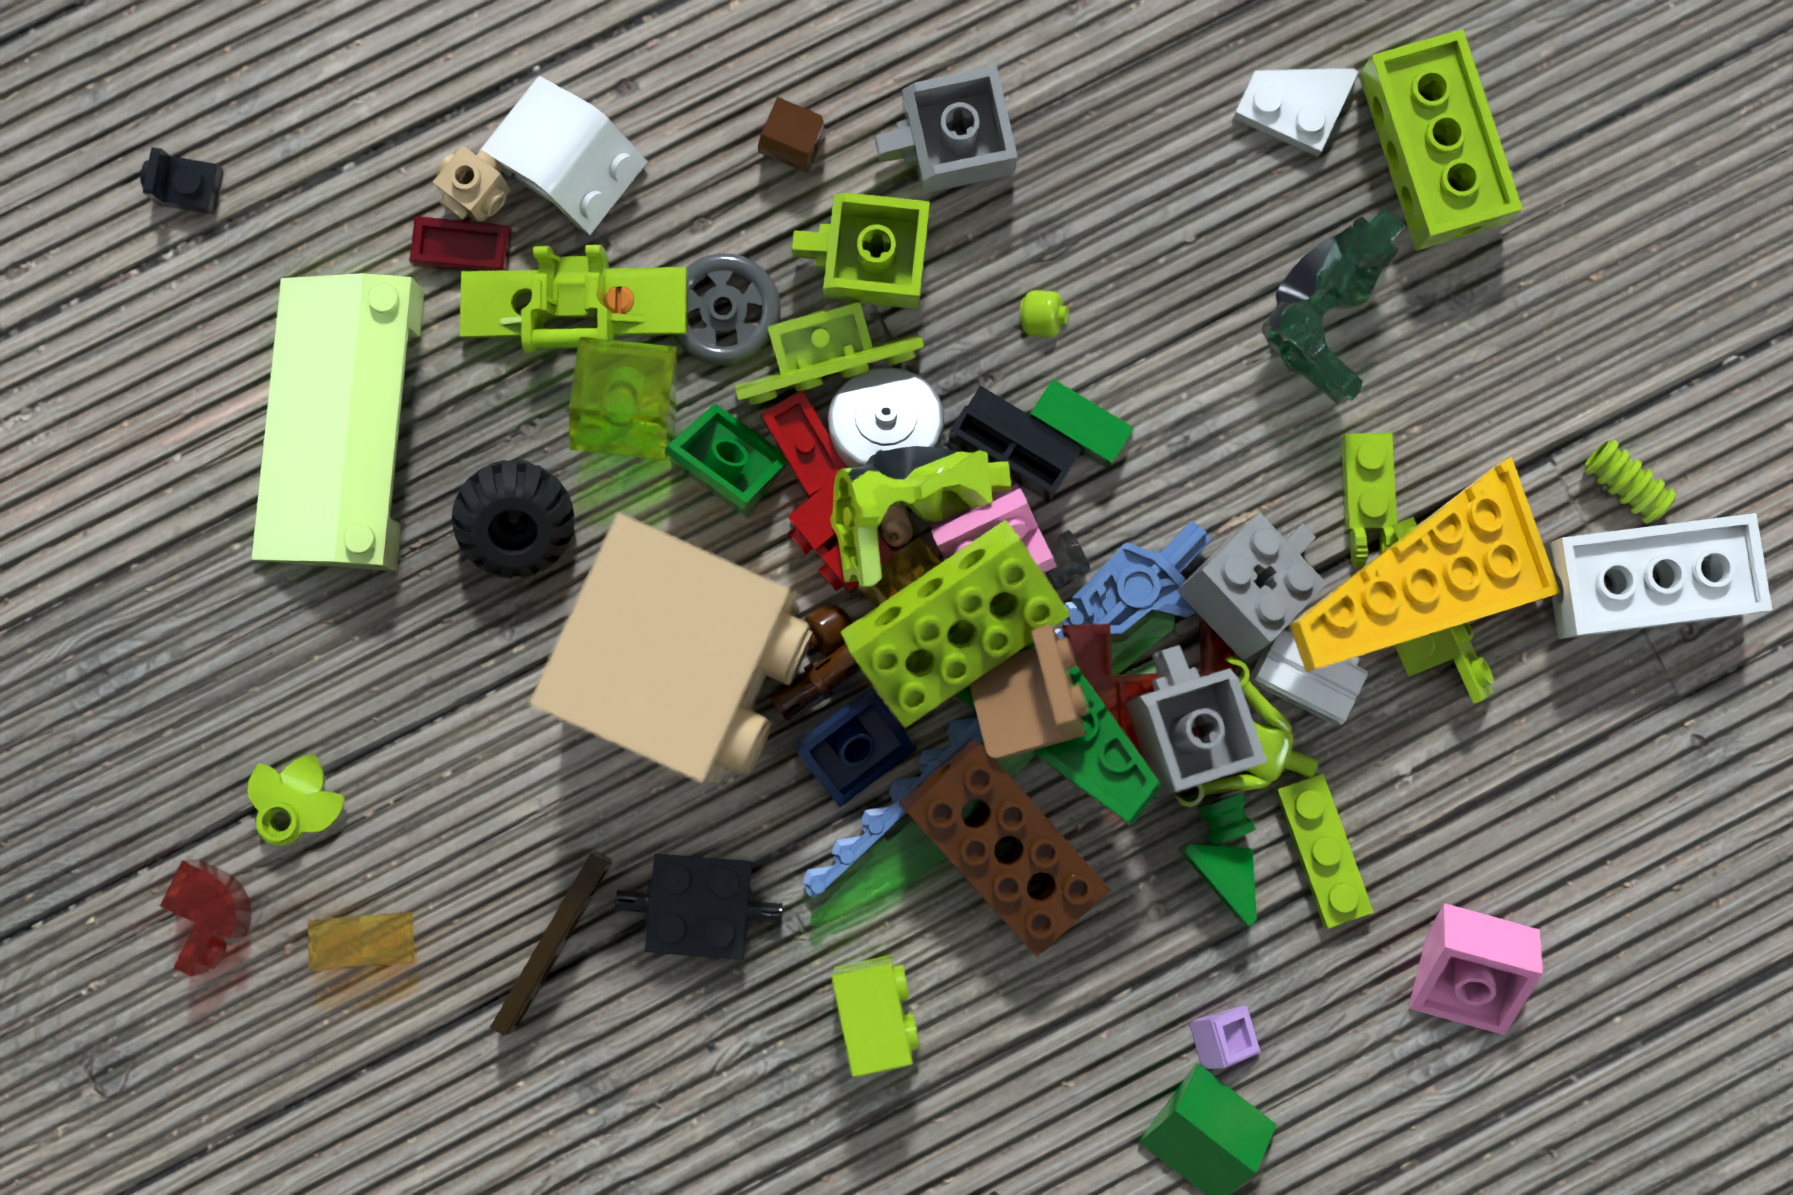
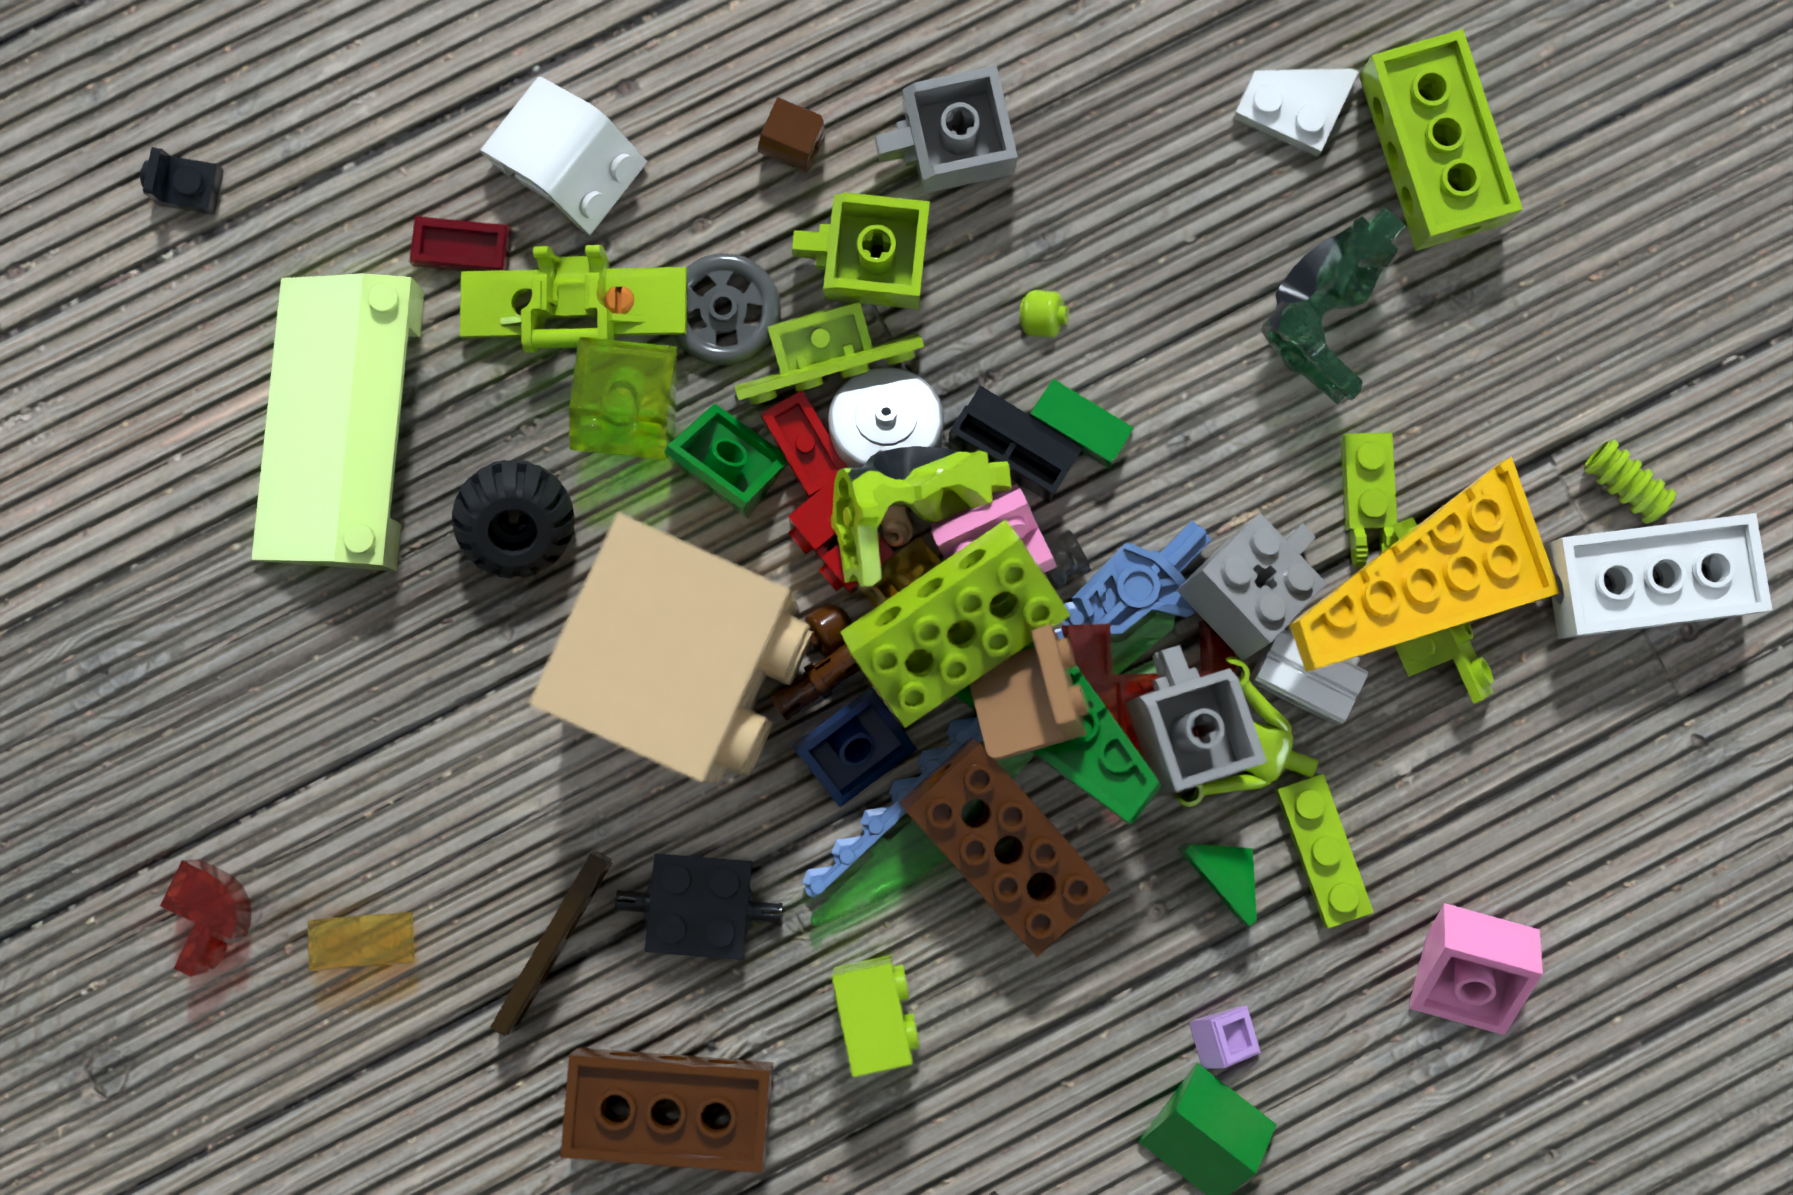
(298, 794): lime plate -> none
(470, 197): tan brick -> none
(645, 1135): none -> reddish brown brick
(1226, 818): green wheel -> none

